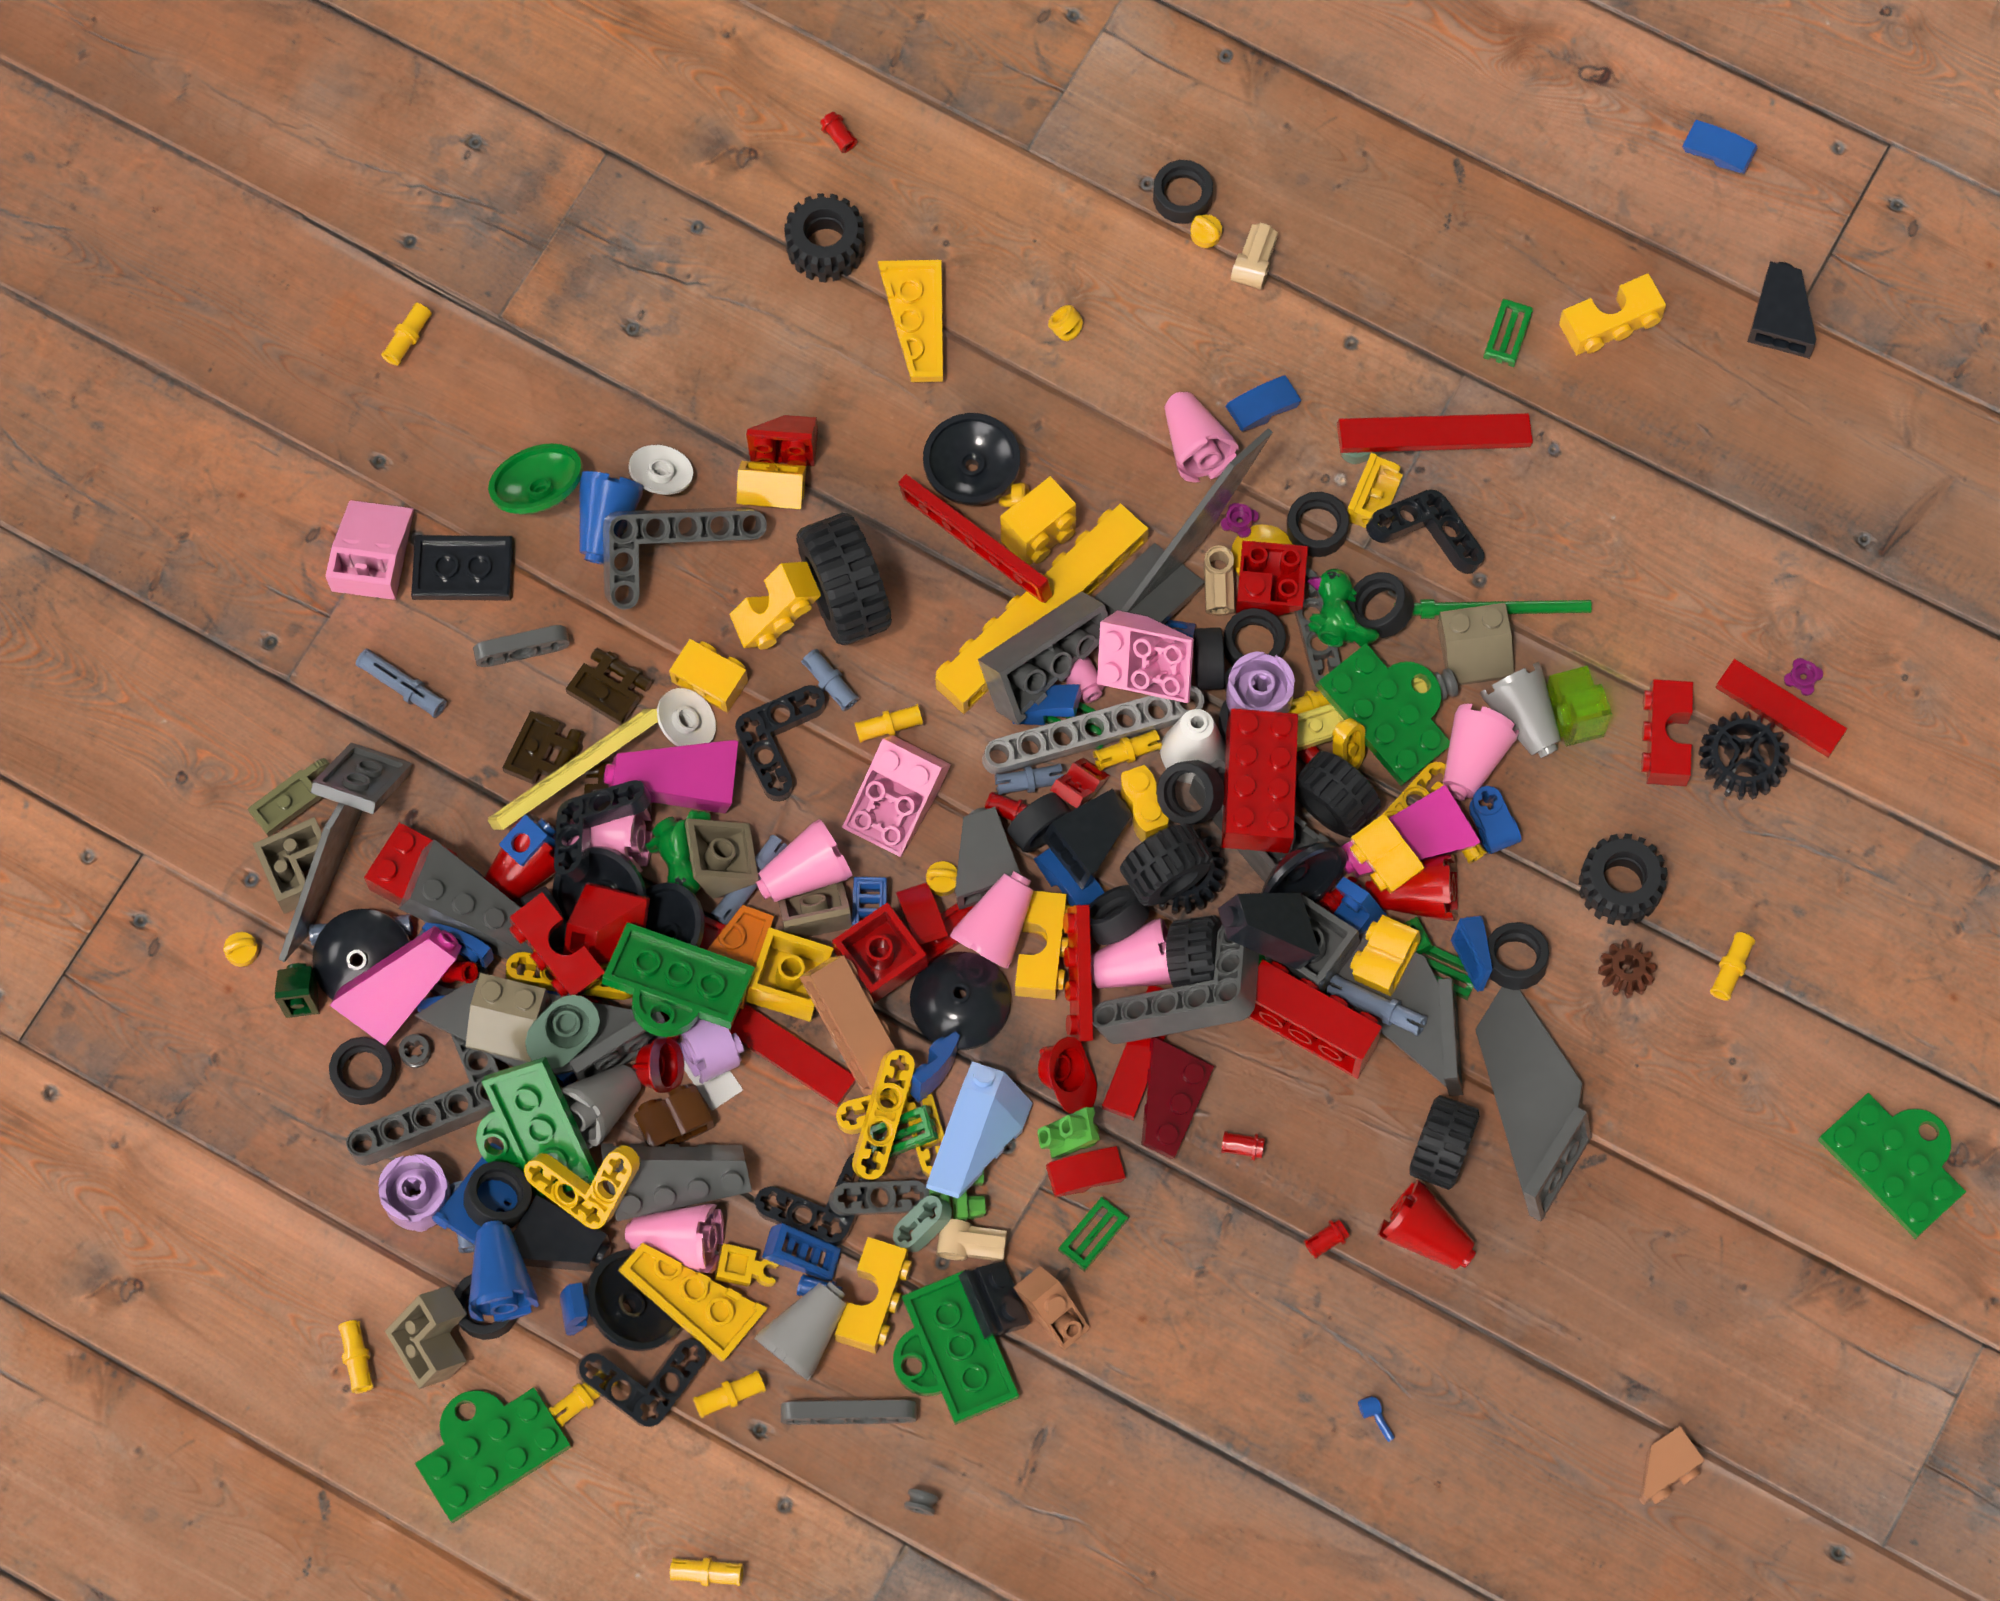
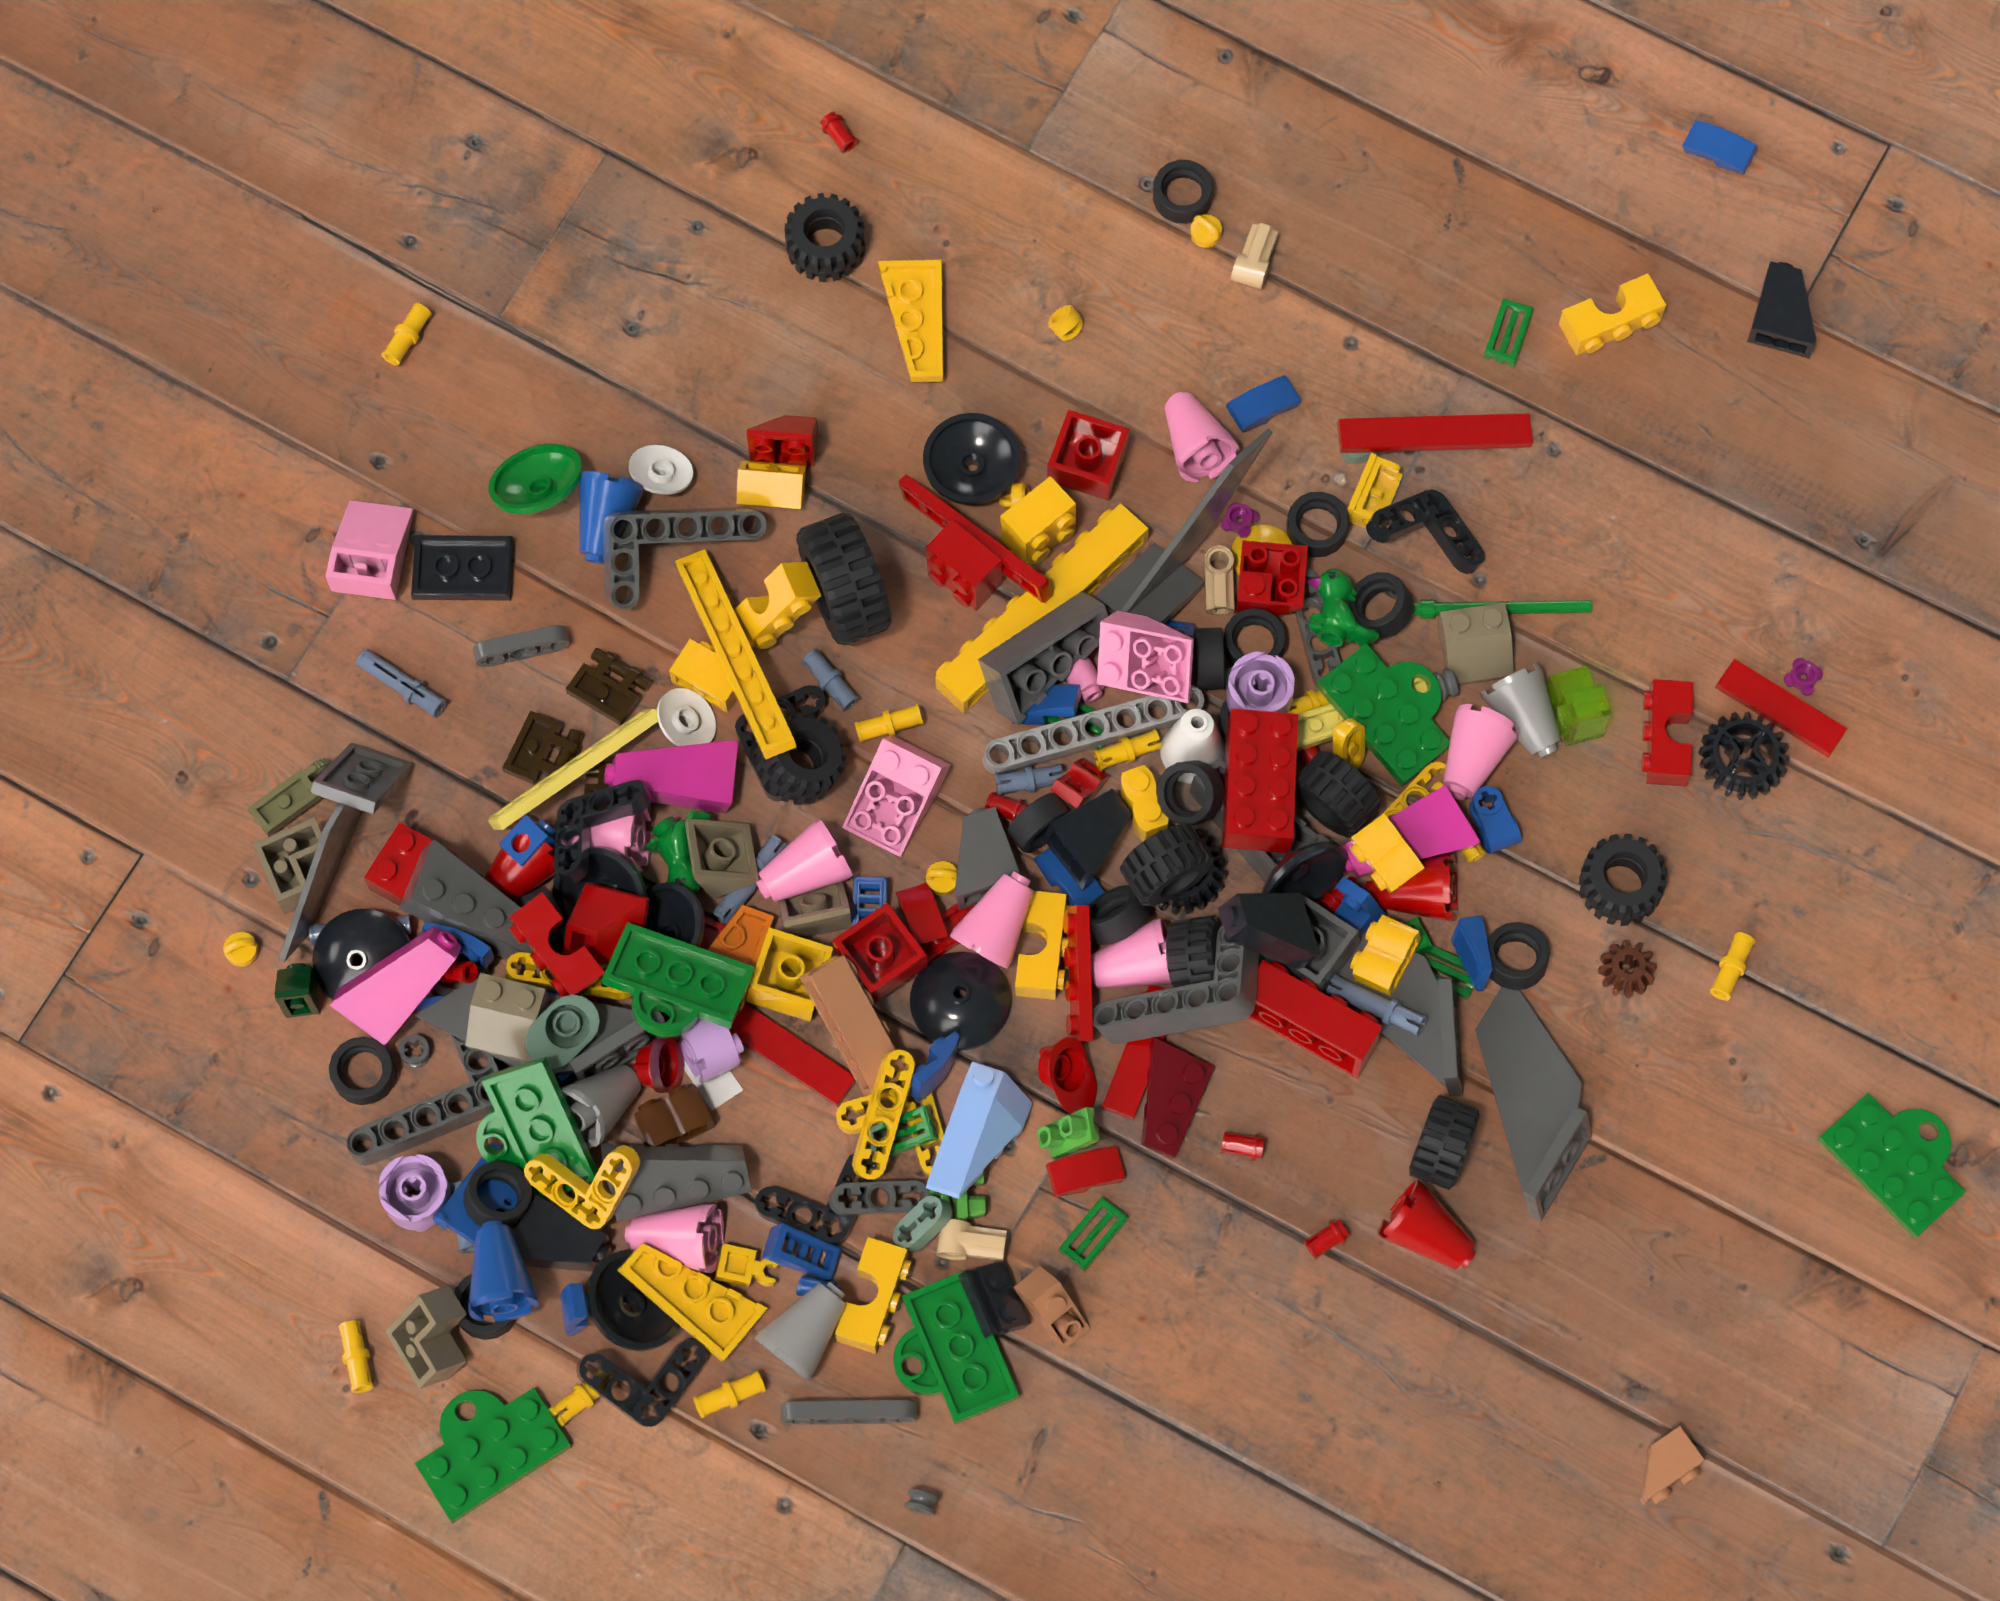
(706, 1571): yellow pin -> none
(735, 654): none -> yellow plate
(823, 749): none -> black tyre
(963, 566): none -> red brick
(1088, 454): none -> red brick
(1372, 1407): blue hand -> none

